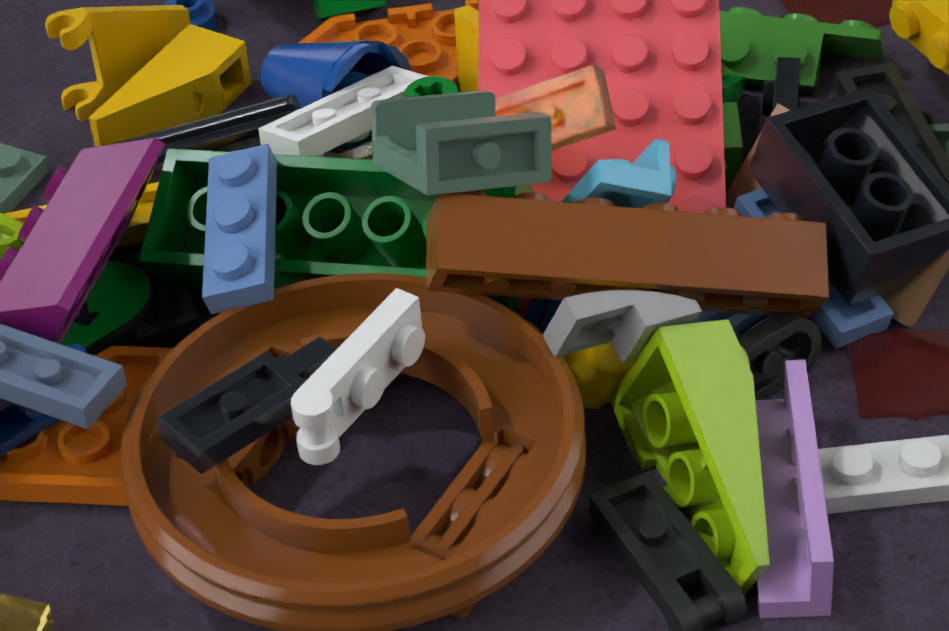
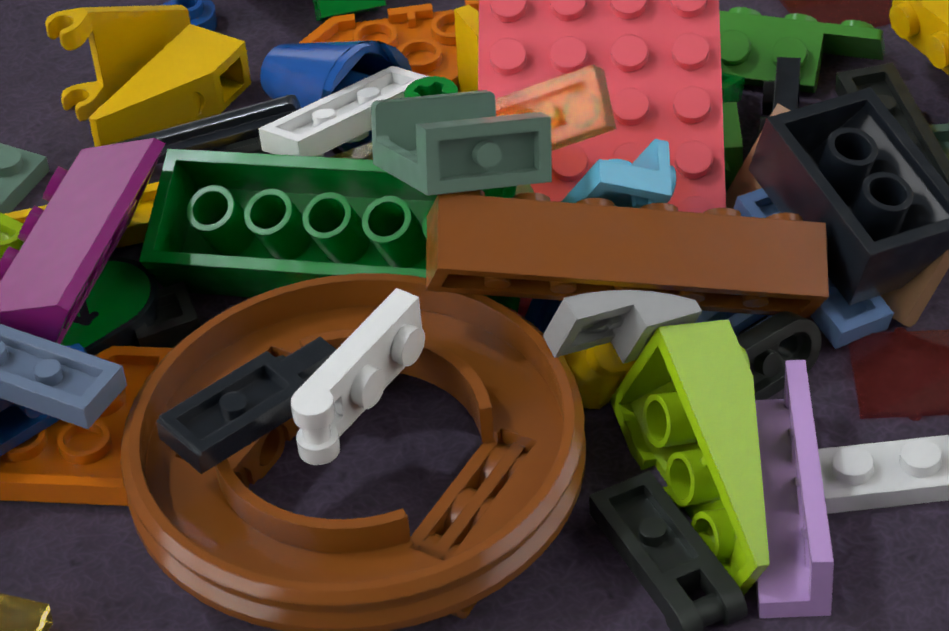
(240, 229): medium blue plate -> none

